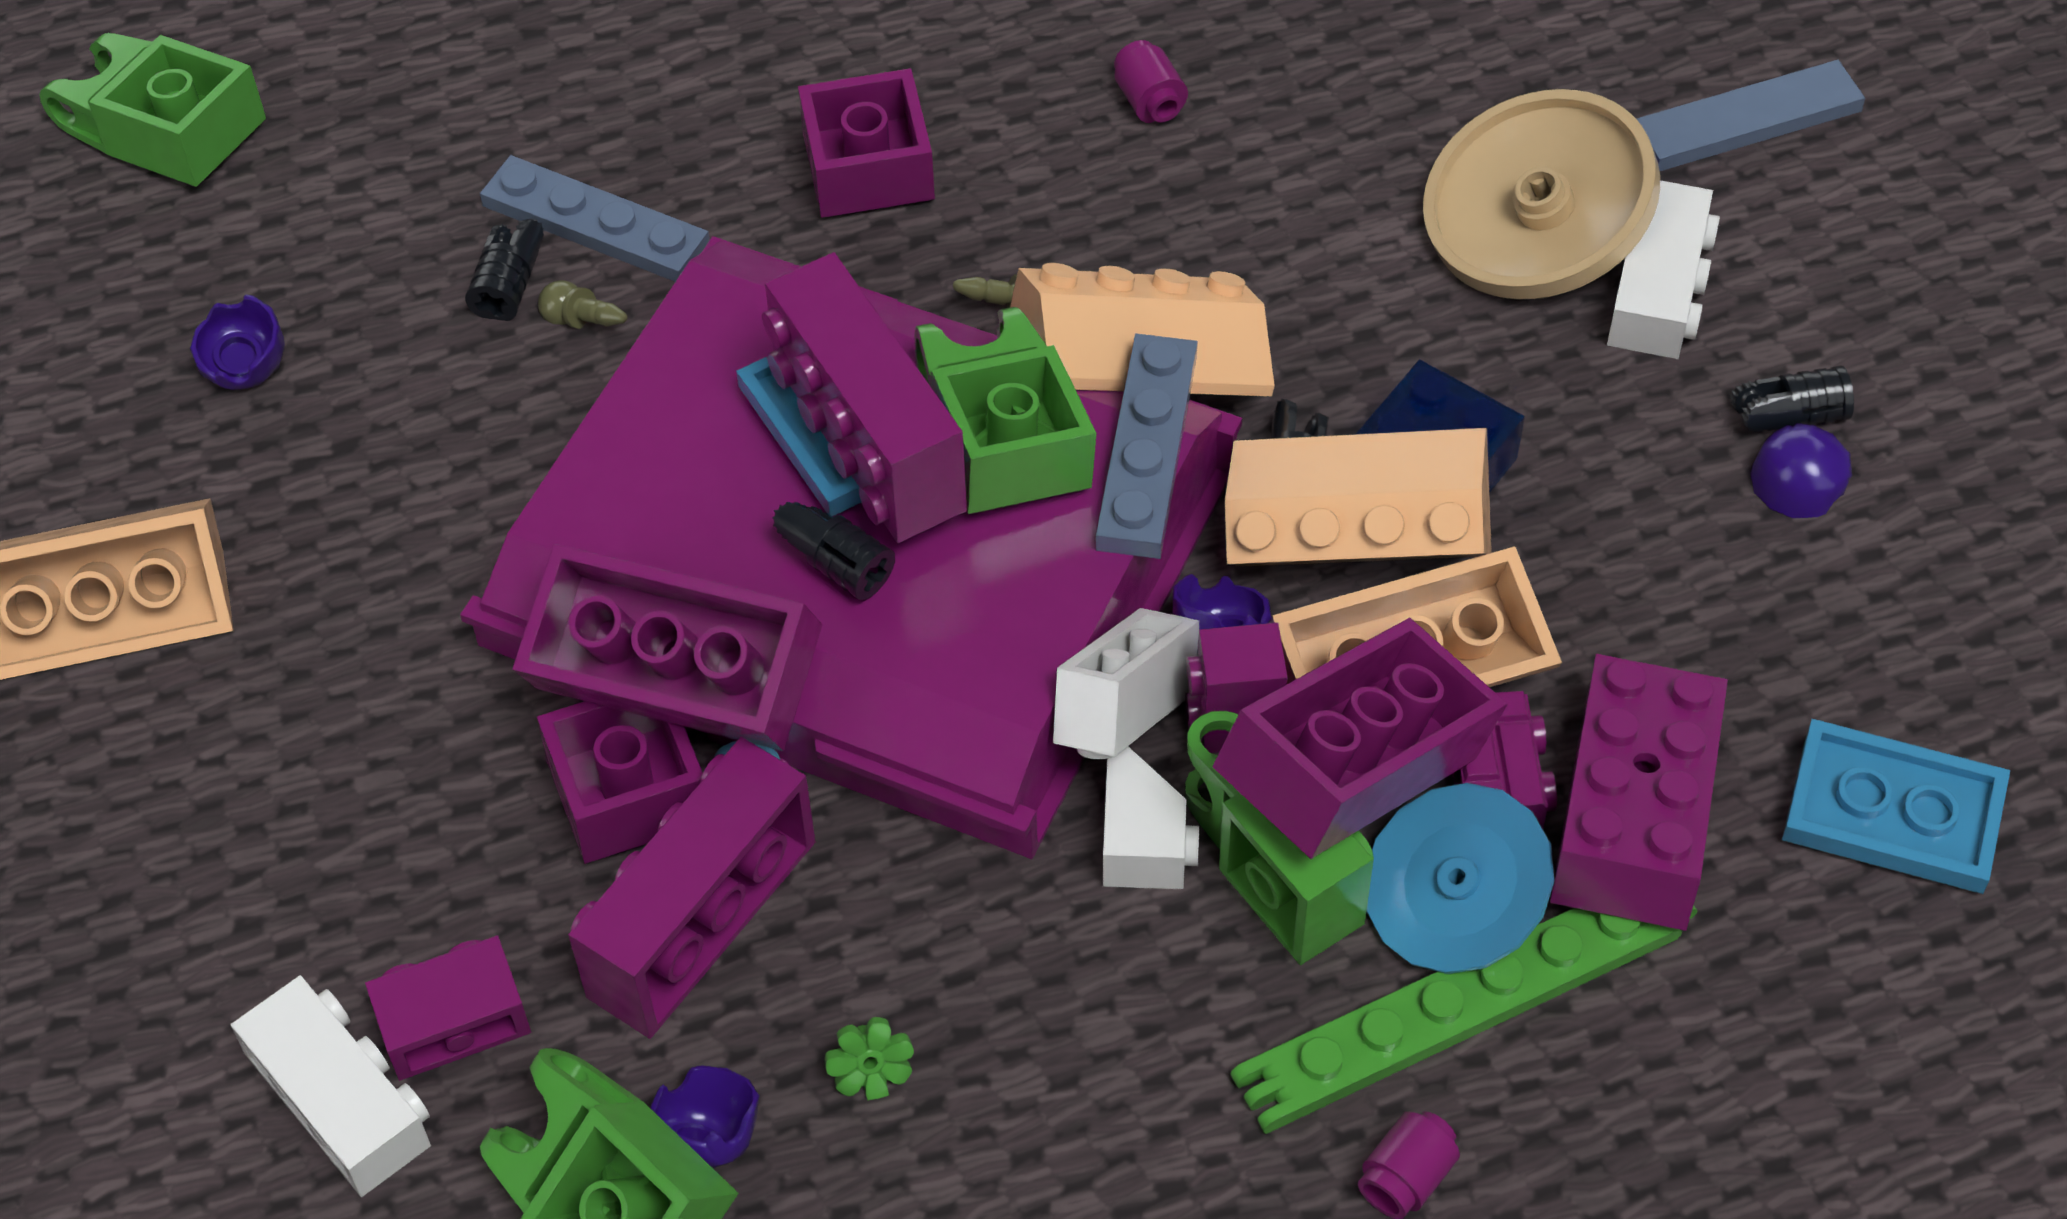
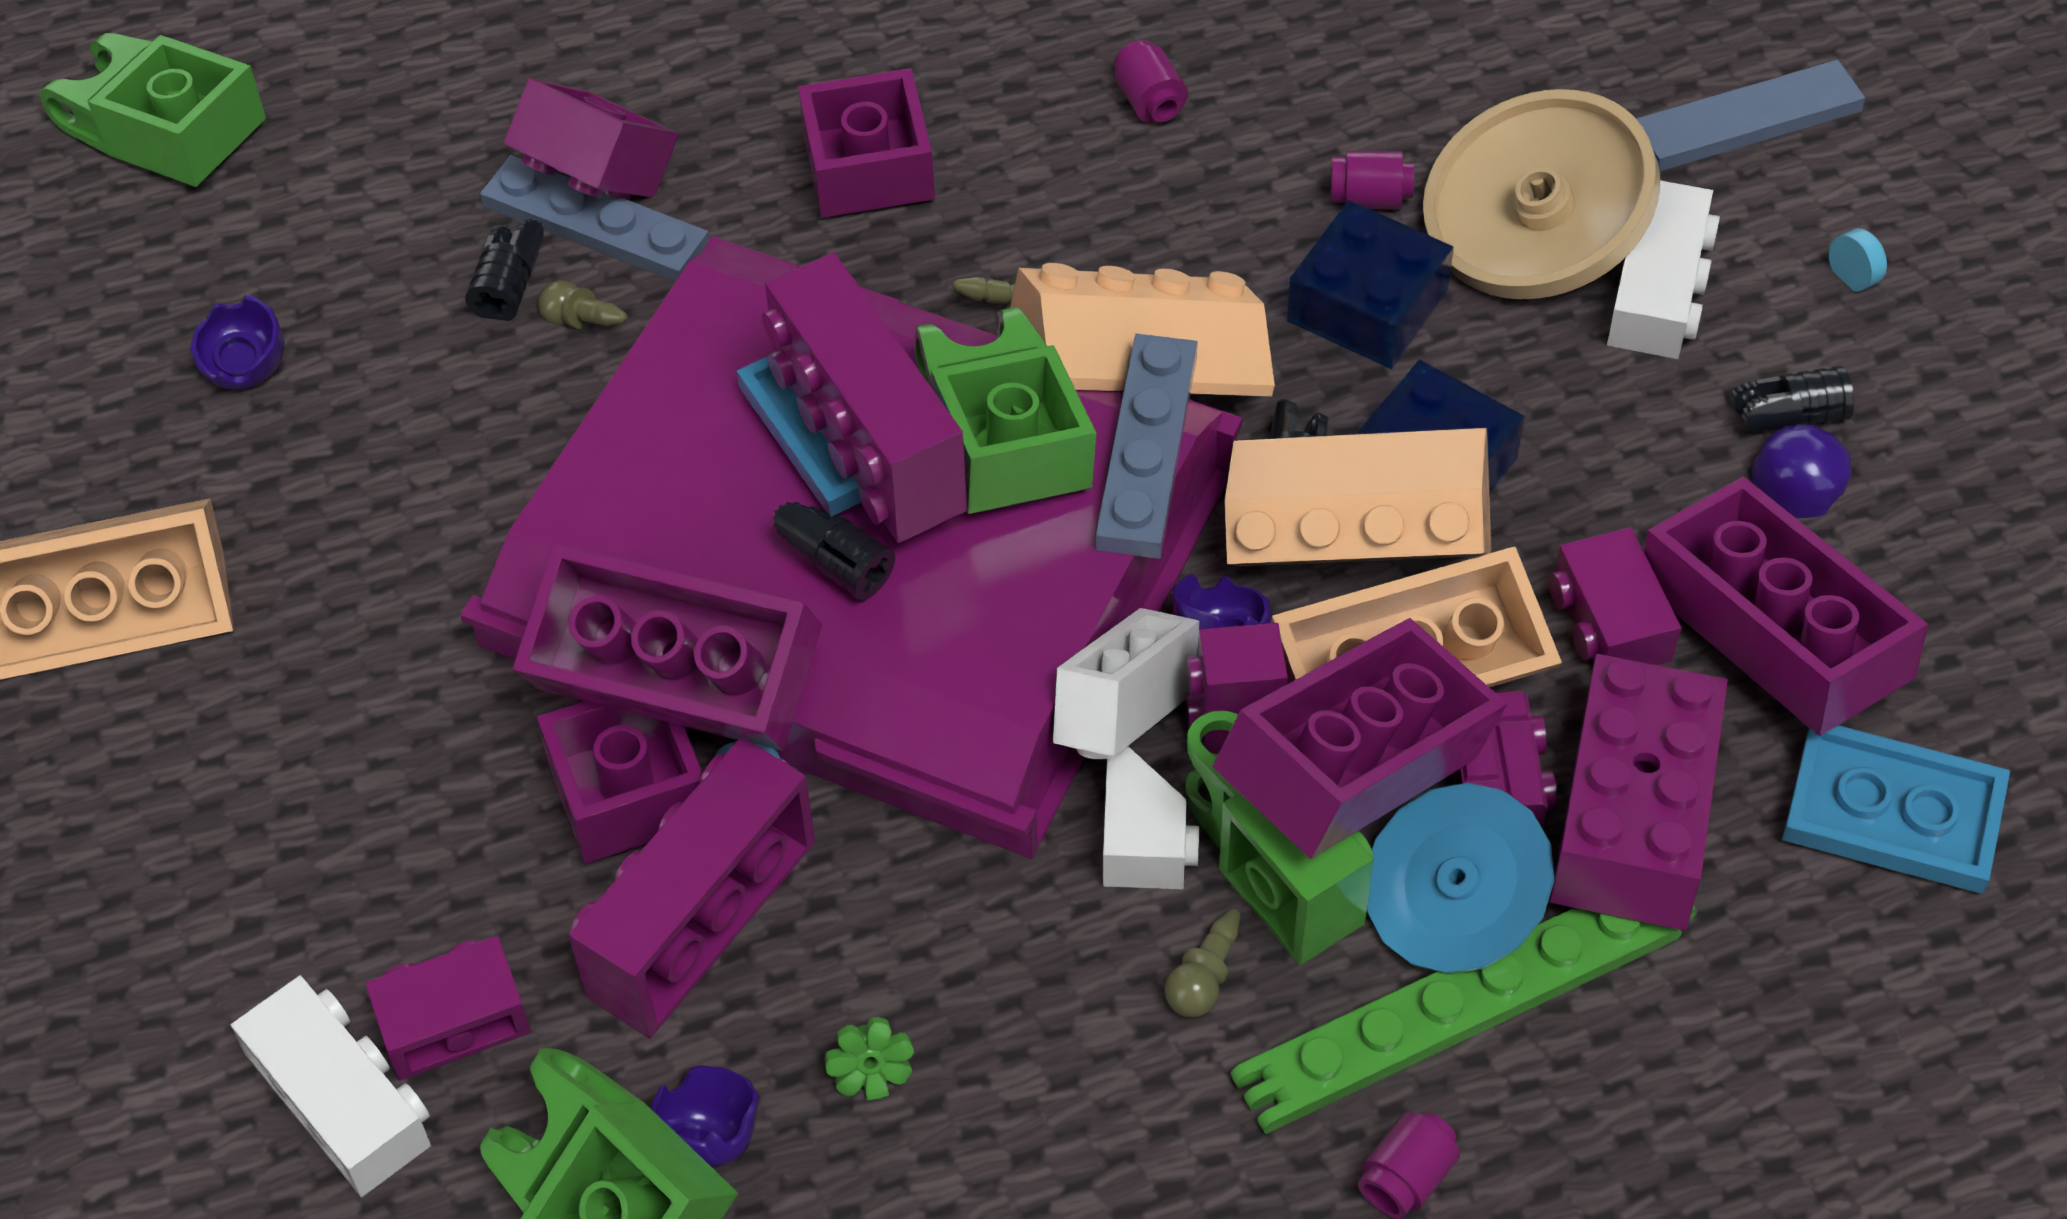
(589, 140): none -> magenta brick
(1194, 985): none -> olive bar
(1369, 284): none -> clear blue brick
(1372, 179): none -> magenta brick
(1614, 599): none -> magenta brick
(1785, 605): none -> magenta brick
(1858, 259): none -> medium azure tile

